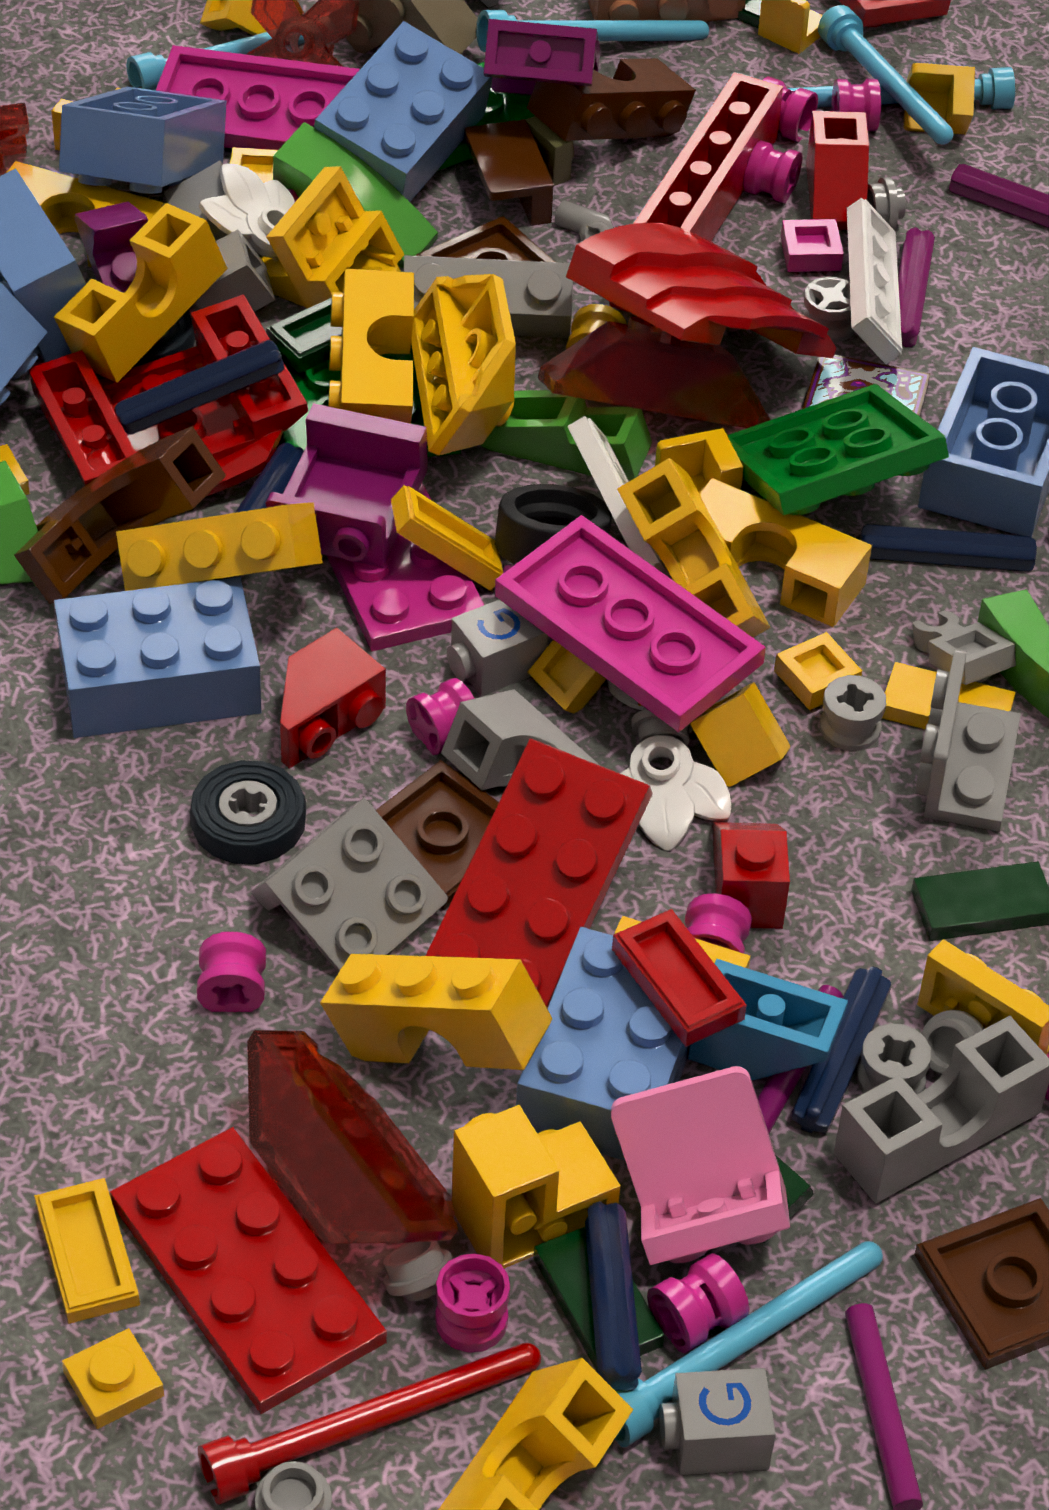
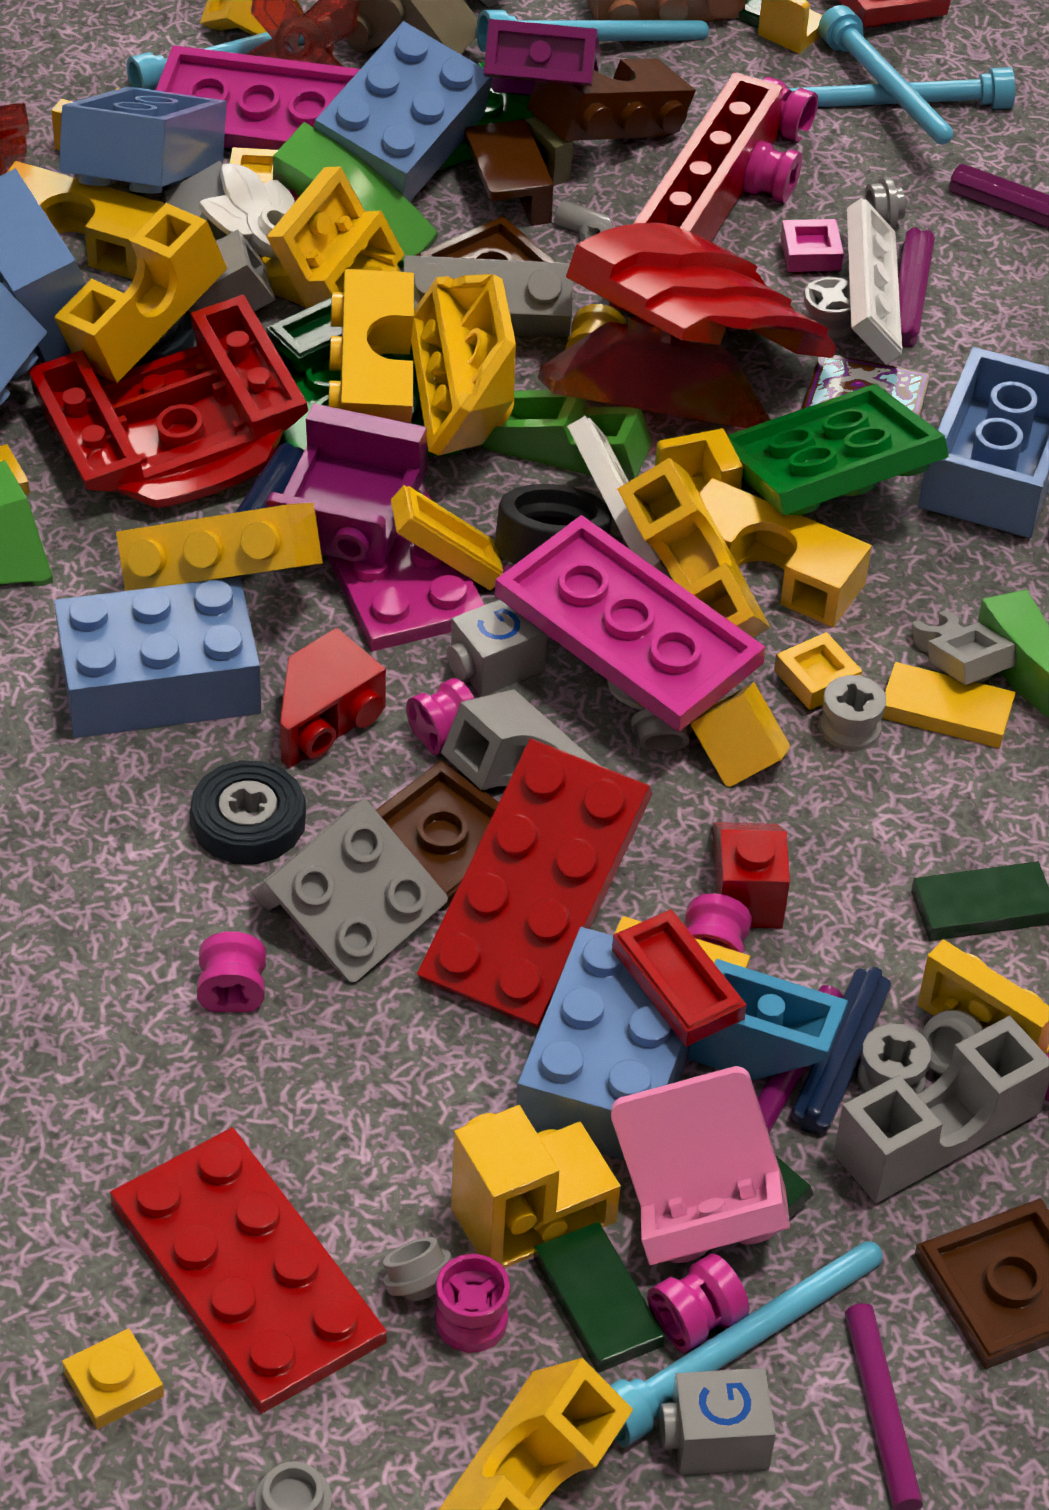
(87, 1250): yellow tile -> none
(107, 242): magenta slope -> none
(131, 495): reddish brown arch -> none
(200, 387): dark blue axle -> none
(240, 1463): red piece -> none
(338, 1149): clear red wedge -> none
(477, 1004): yellow arch -> none
(565, 677): yellow plate -> none
(612, 1296): dark blue axle -> none
(677, 791): white plate -> none
(837, 164): red slope -> none
(858, 98): dark pink wheel -> none
(947, 90): yellow panel -> none
(950, 547): dark blue axle -> none
(965, 755): light grey bracket -> none

